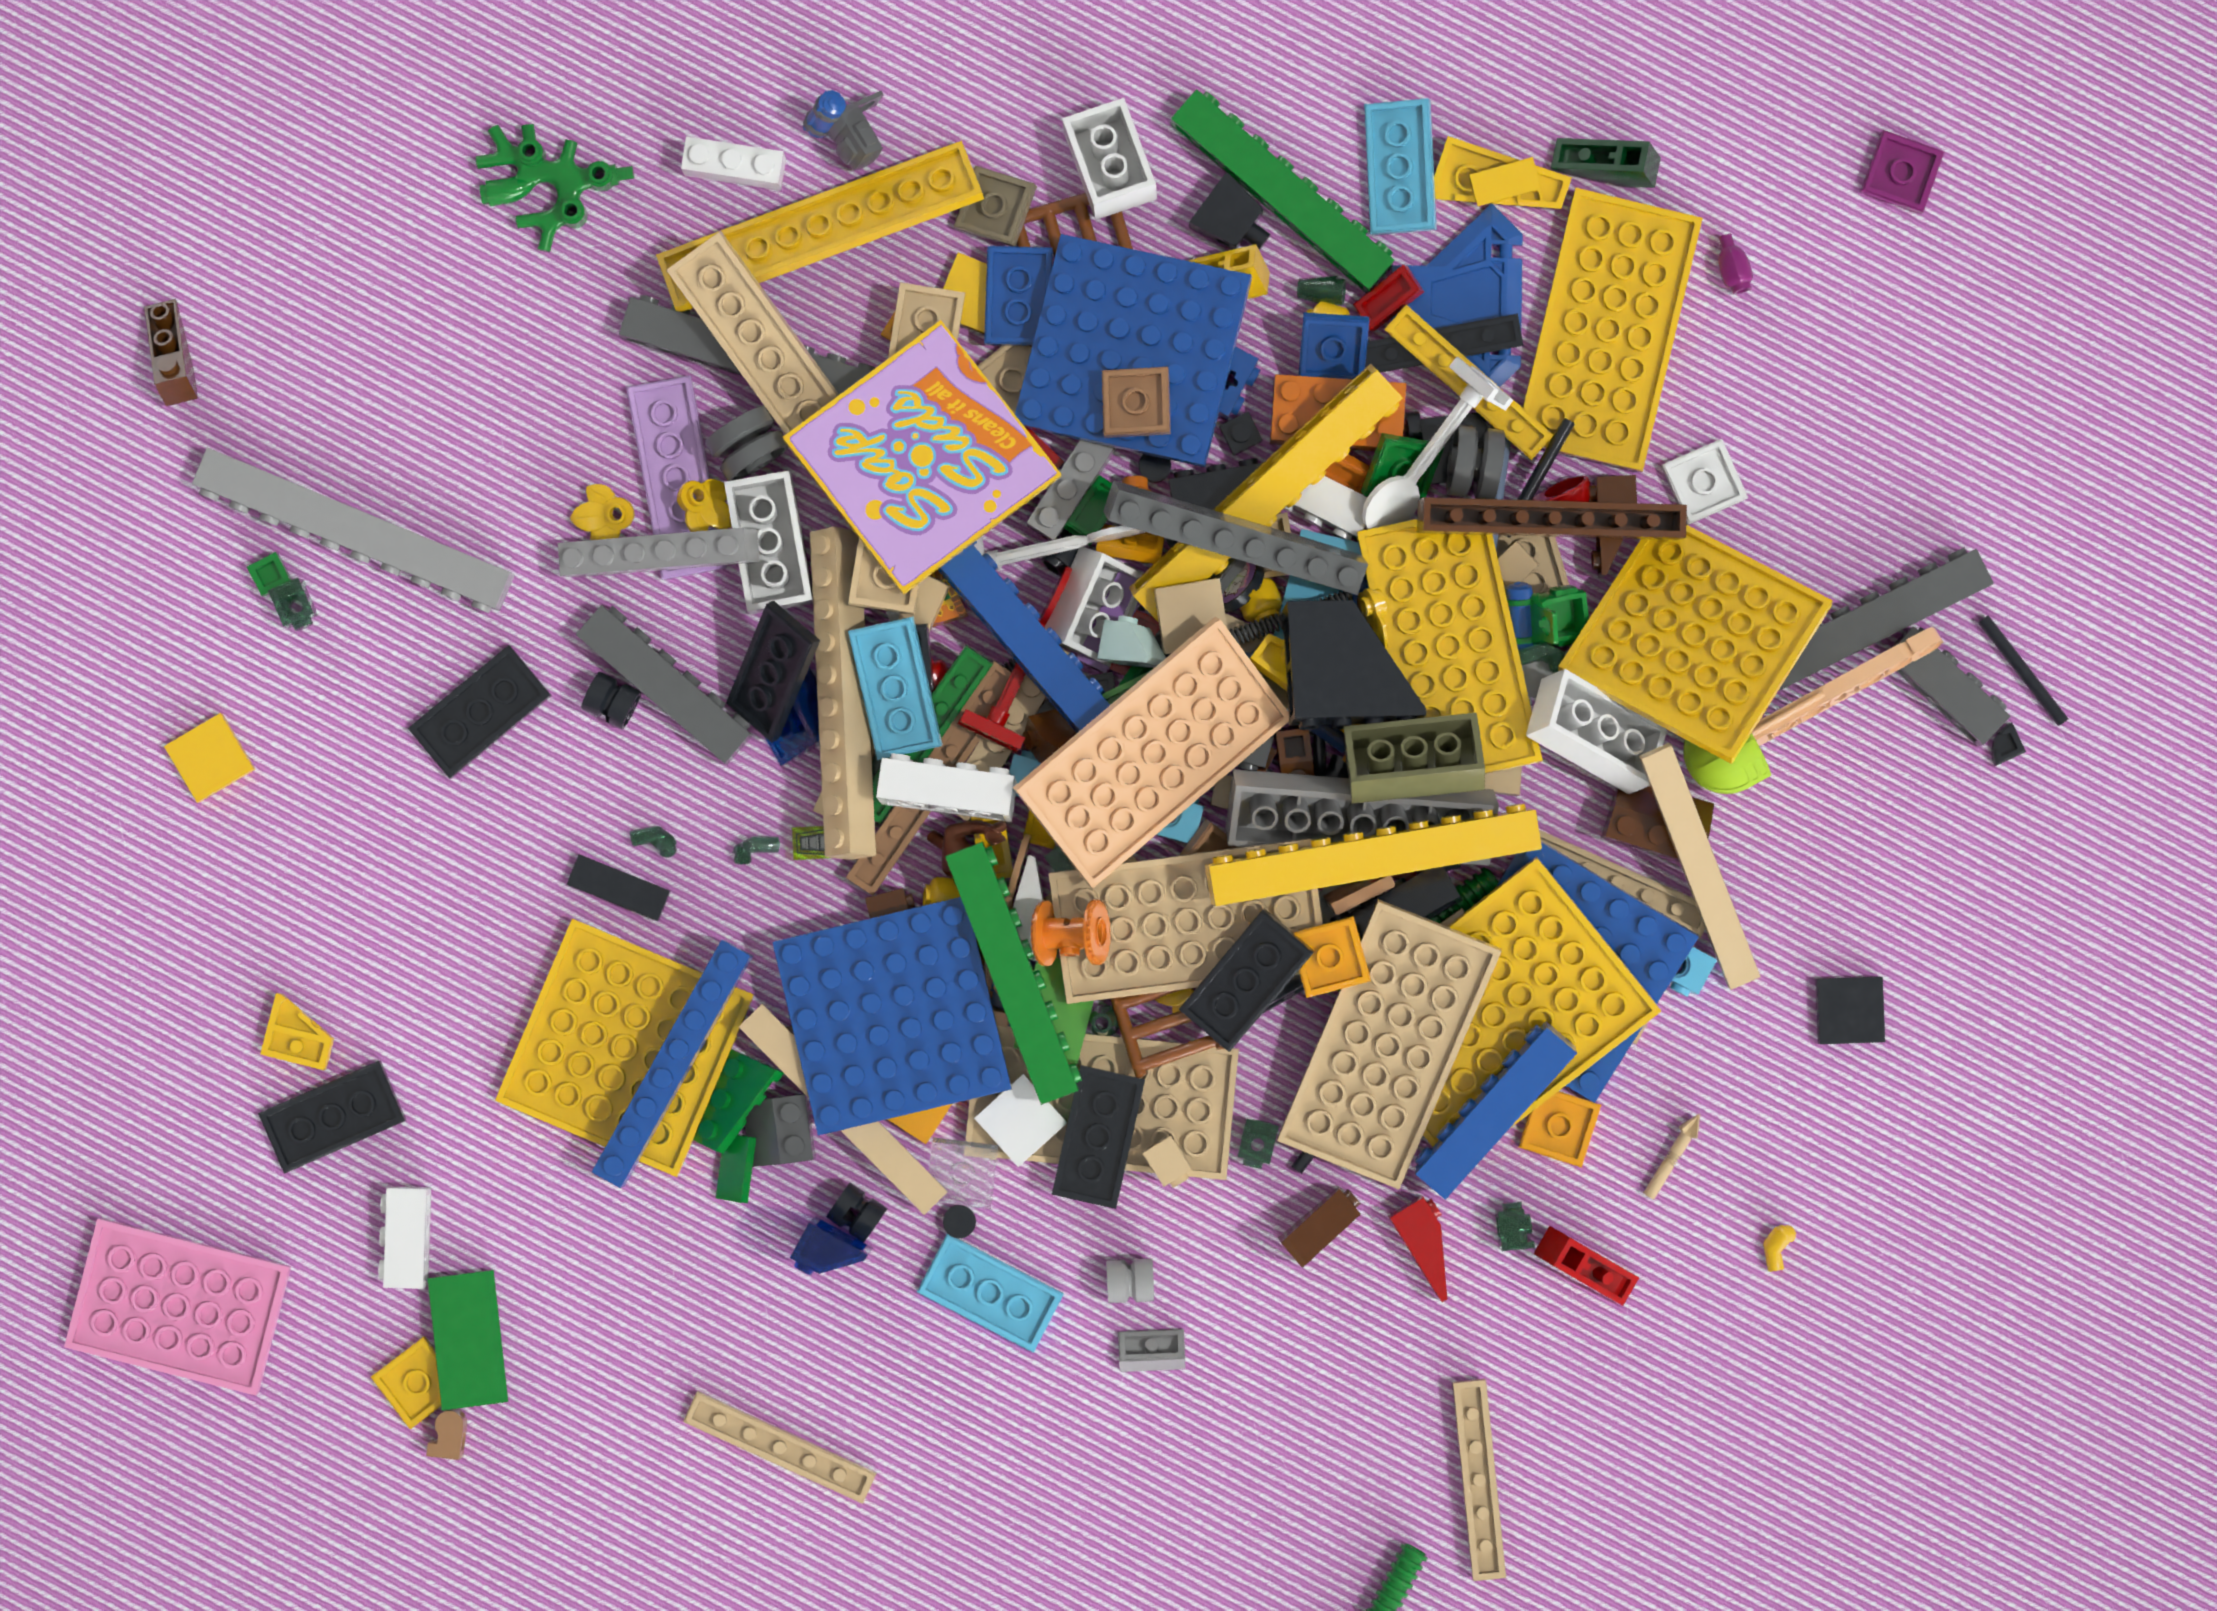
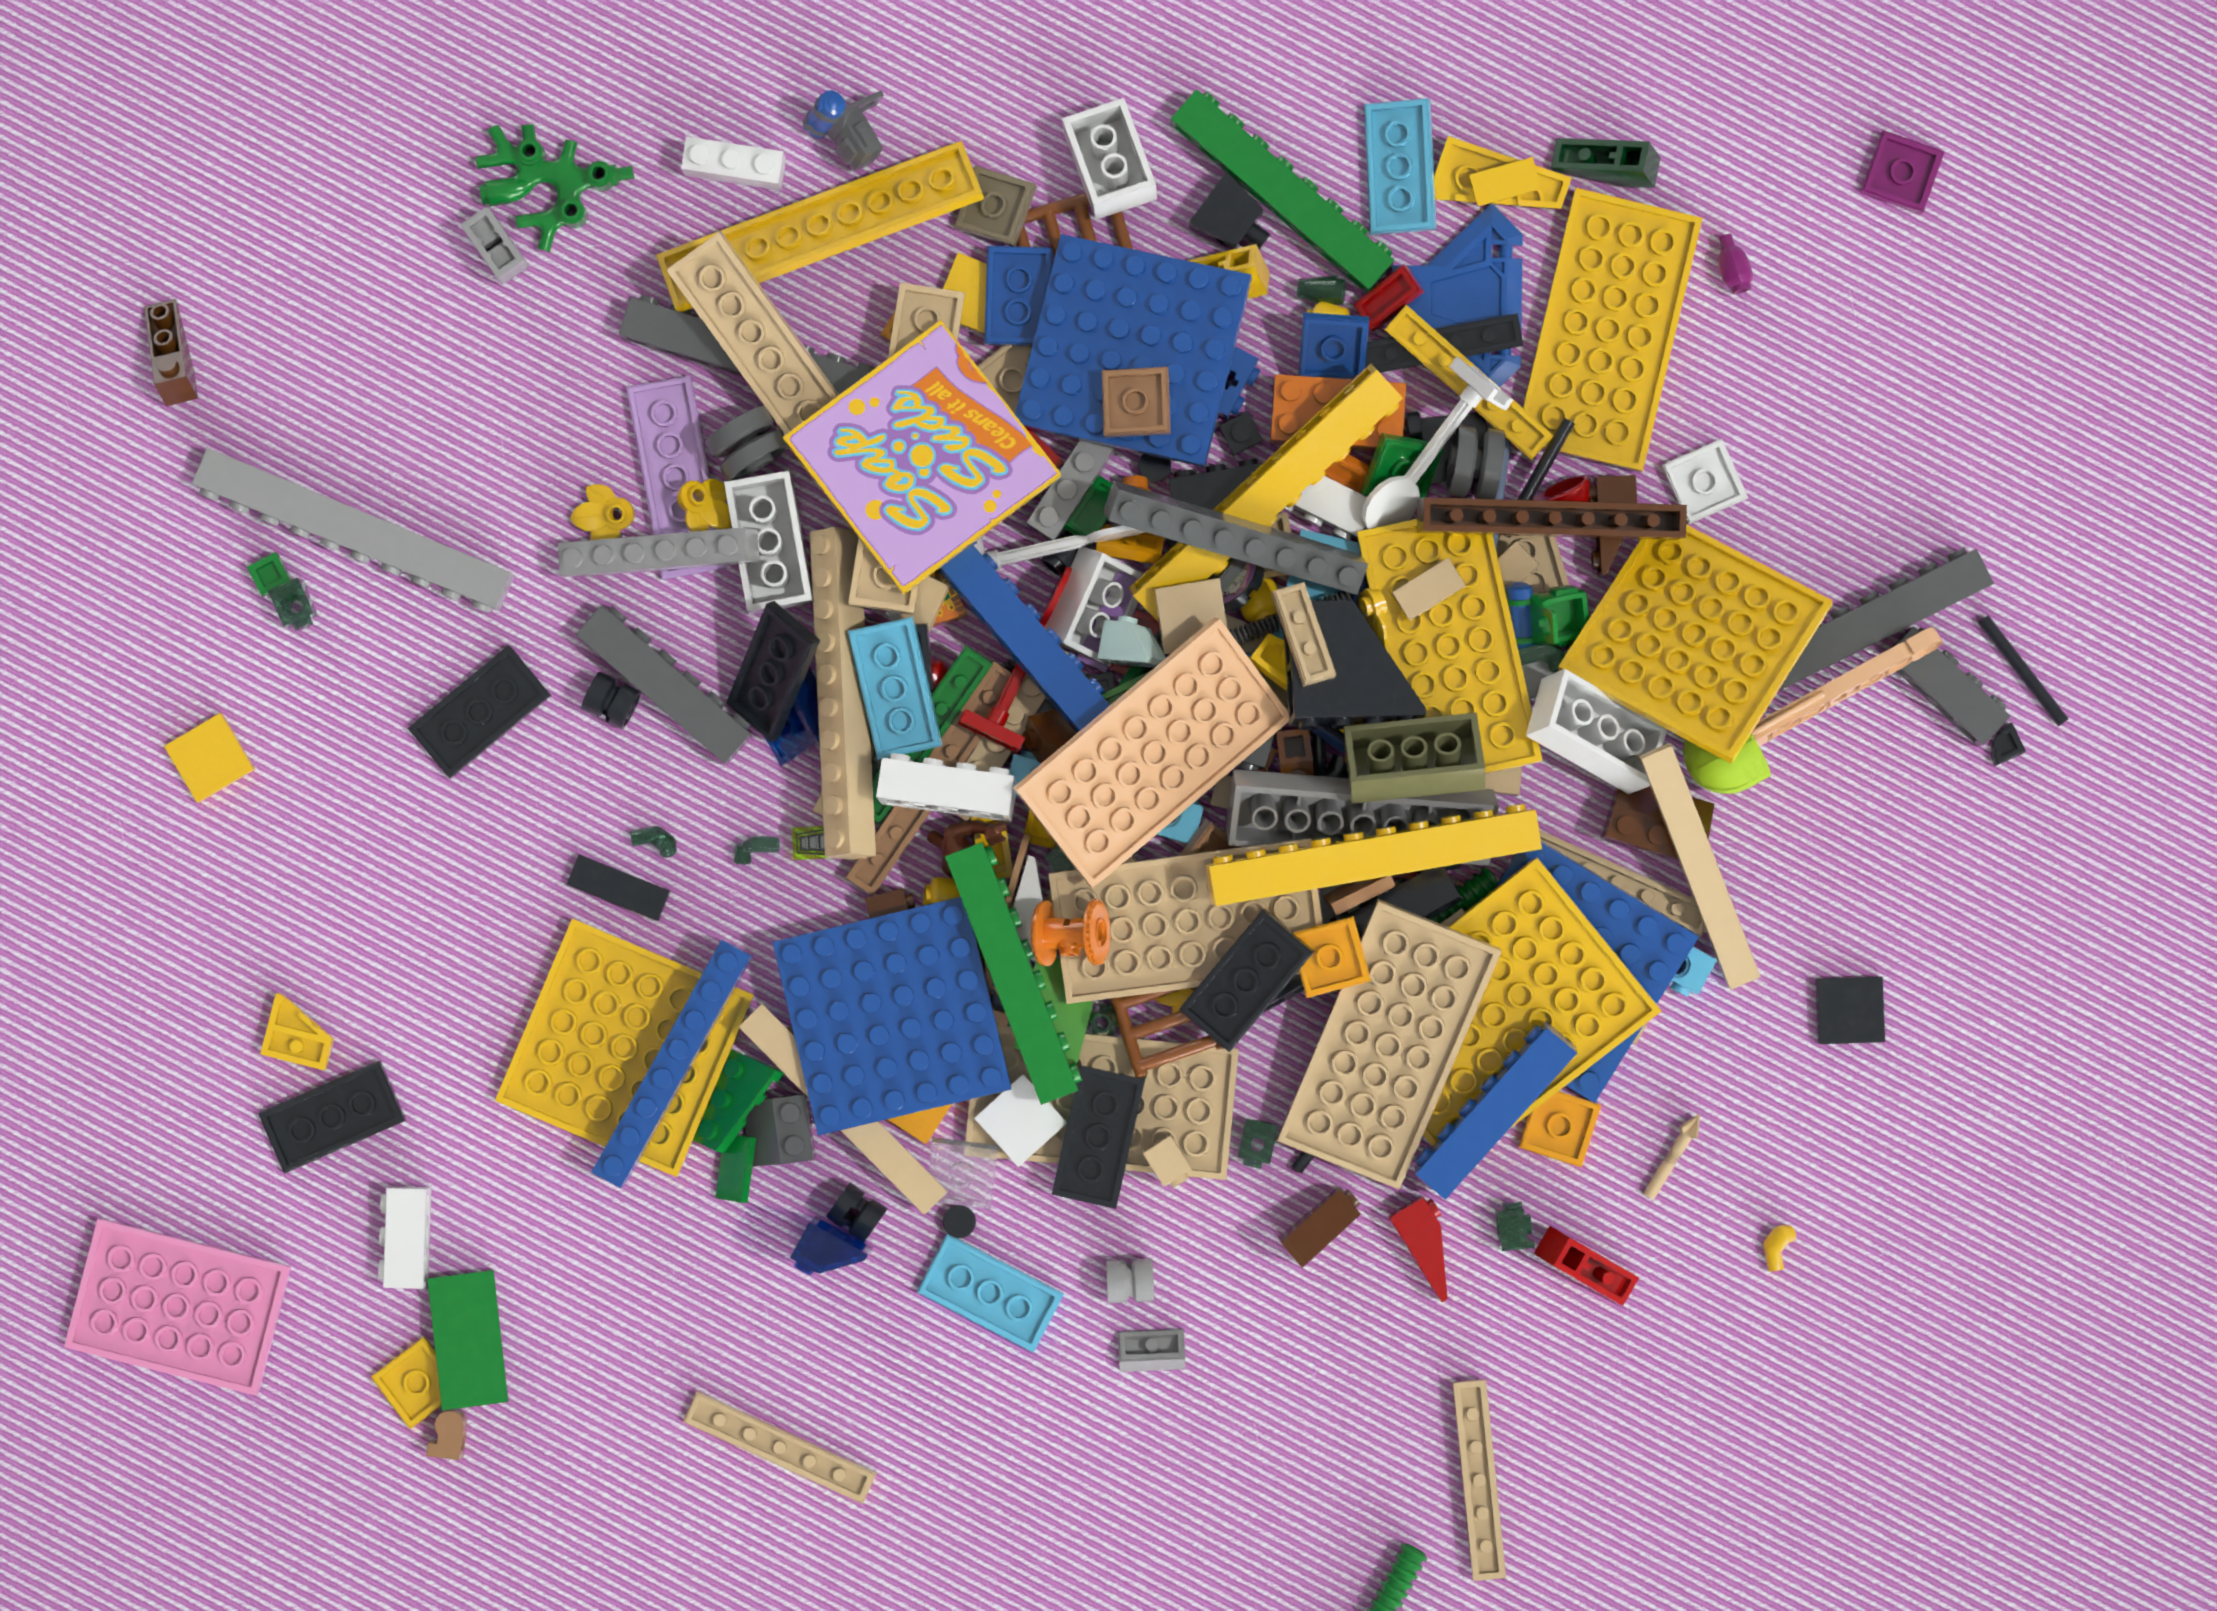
(494, 245): none -> light grey brick
(1303, 634): none -> tan tile
(1428, 589): none -> tan tile

